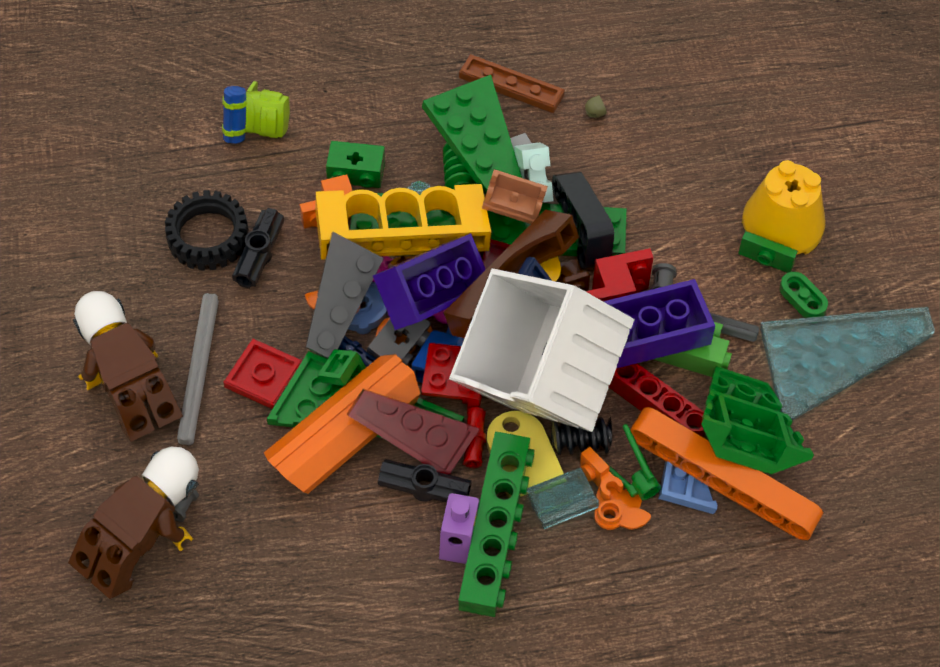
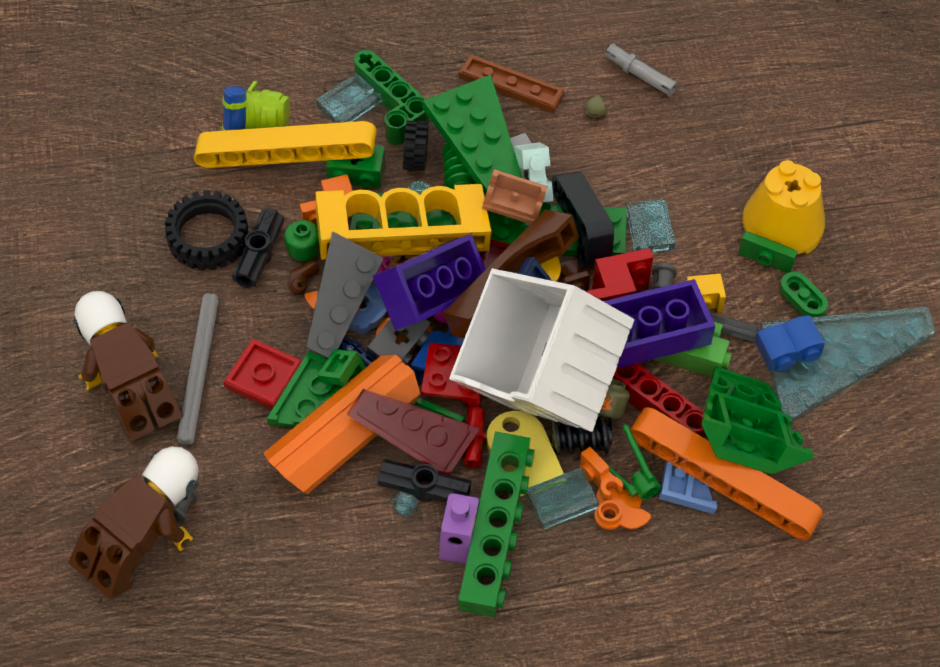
(285, 144): none -> yellow beam
(298, 277): none -> reddish brown arm
(302, 240): none -> green head
(349, 100): none -> clear light blue plate
(396, 94): none -> green beam
(404, 504): none -> clear light blue plate
(415, 145): none -> black tyre
(615, 401): none -> olive head
(632, 64): none -> light grey pin
(650, 225): none -> clear light blue plate
(711, 290): none -> yellow brick
(790, 343): none -> blue brick

